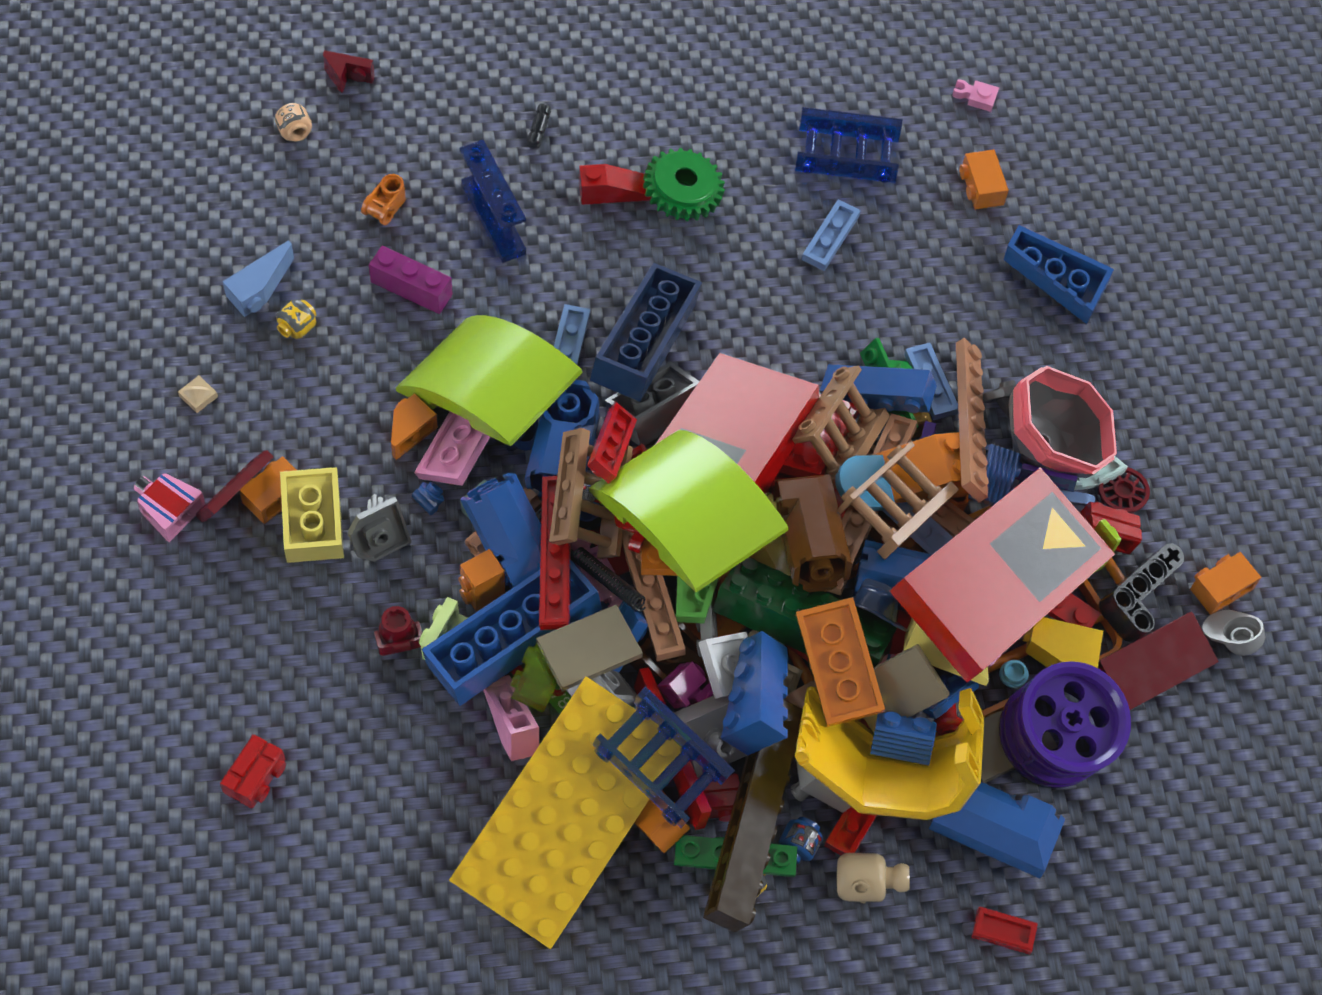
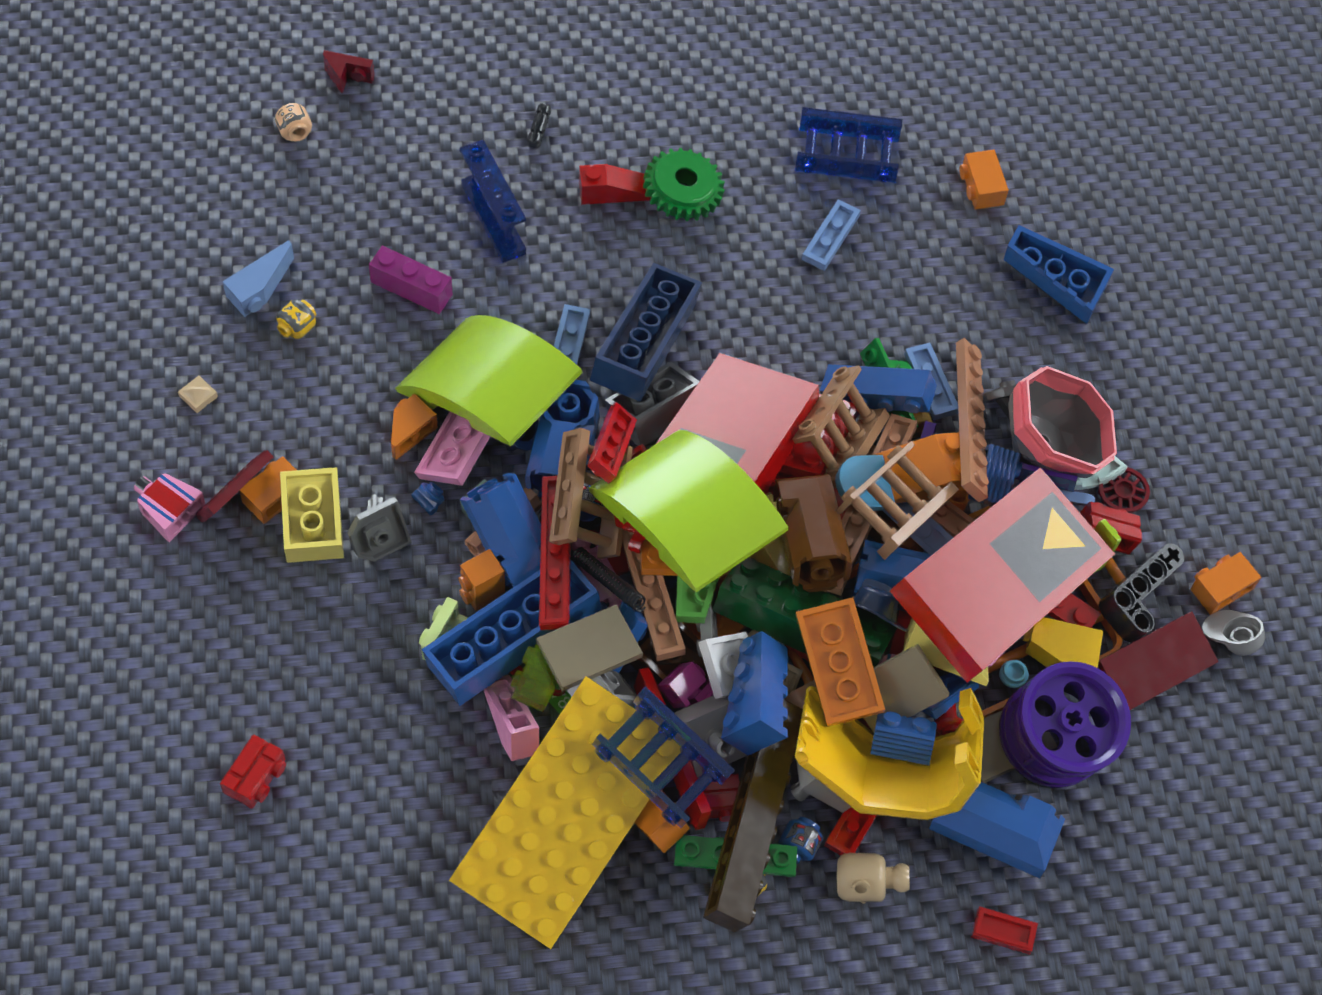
(383, 201): orange piece -> none
(397, 632): dark red piece -> none
(979, 95): bright pink plate -> none

